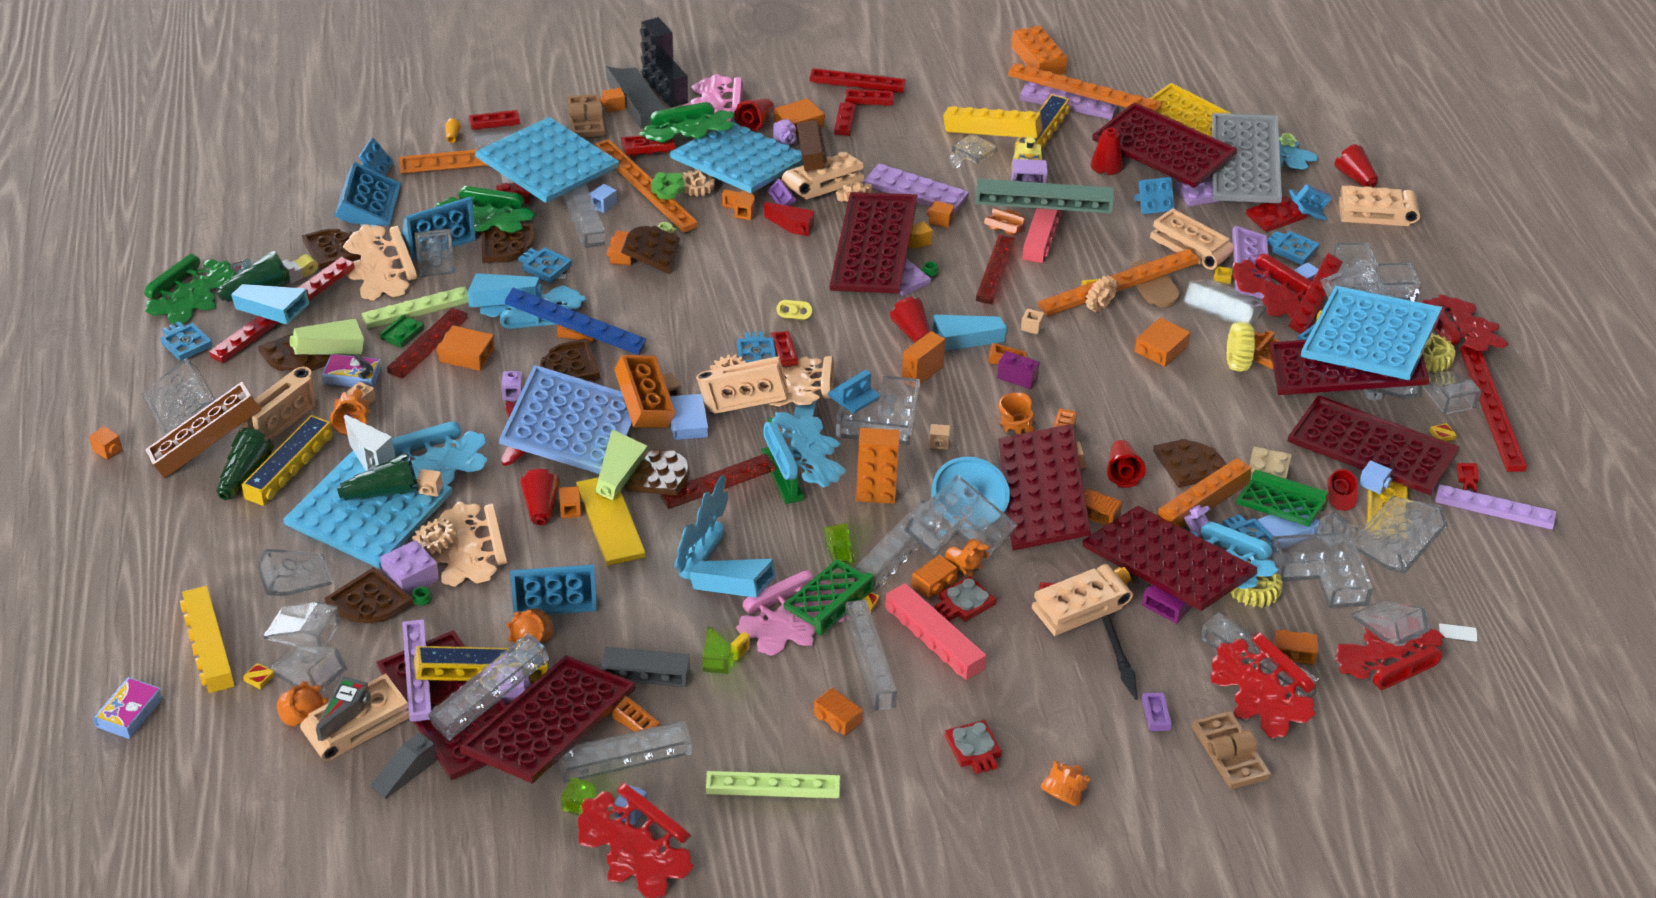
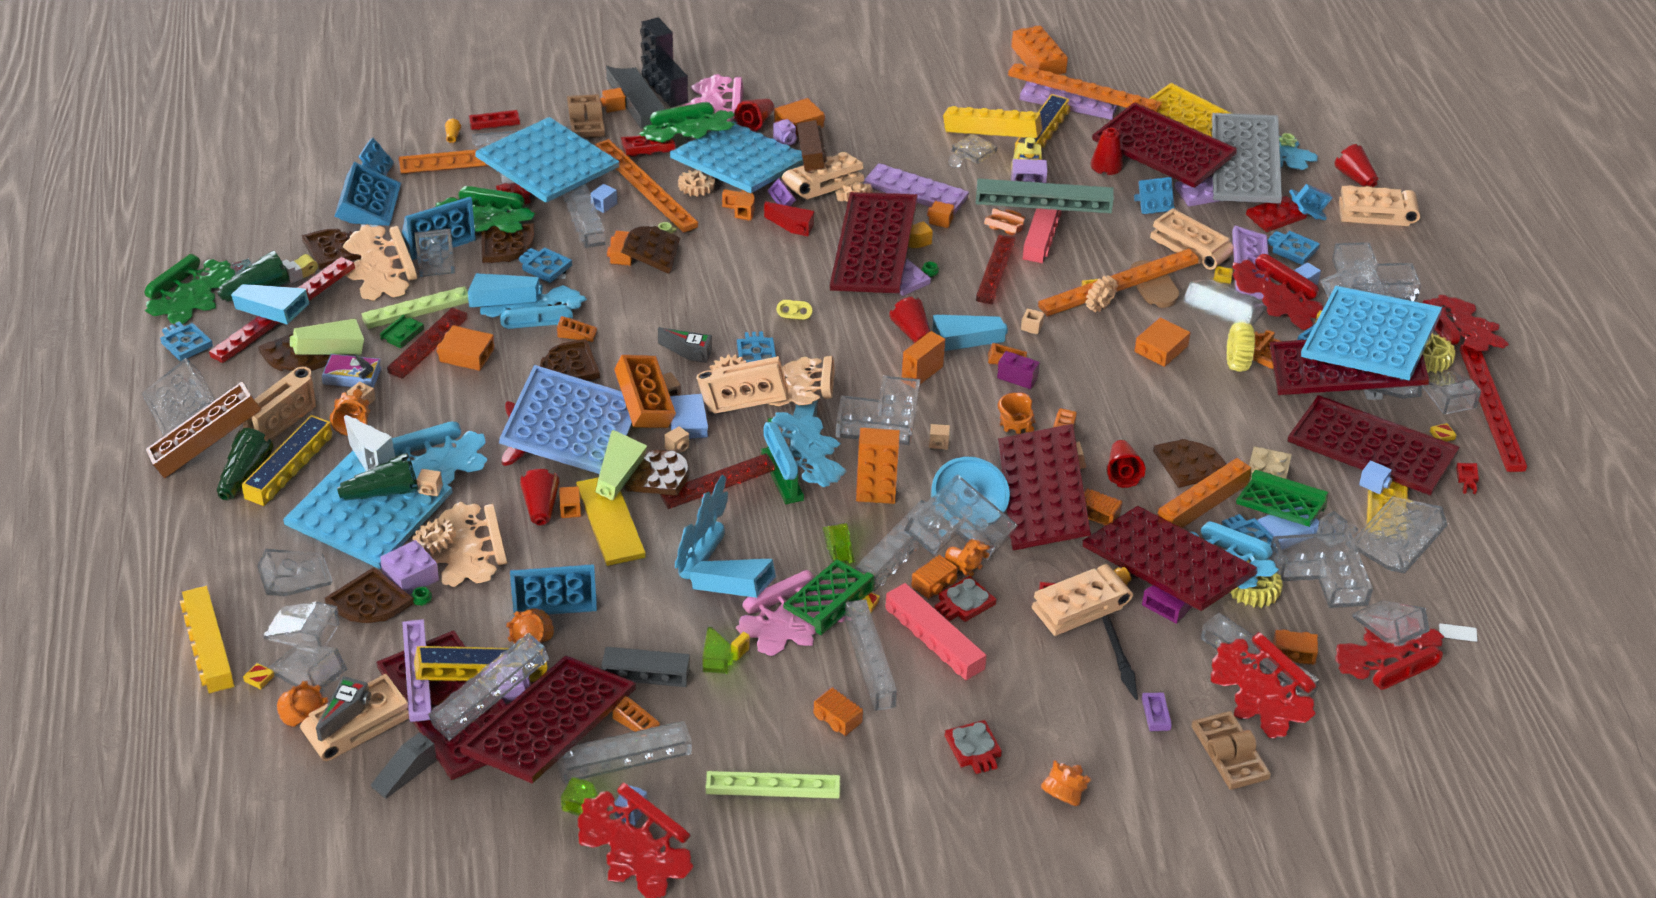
(105, 442): orange brick -> none
(128, 708): piece -> none
(511, 385): lavender brick -> none
(575, 321): blue plate -> none
(673, 180): bright green plate -> none
(677, 440): none -> light nougat plate
(686, 344): none -> dark grey slope
(784, 348): red tile -> none
(845, 119): red plate -> none
(855, 392): dark azure bracket -> none
(857, 80): red plate -> none
(869, 97): red plate -> none
(1197, 518): lavender bracket -> none
(1314, 295): red plate -> none
(1342, 489): red cap -> none
(1495, 506): lavender plate -> none

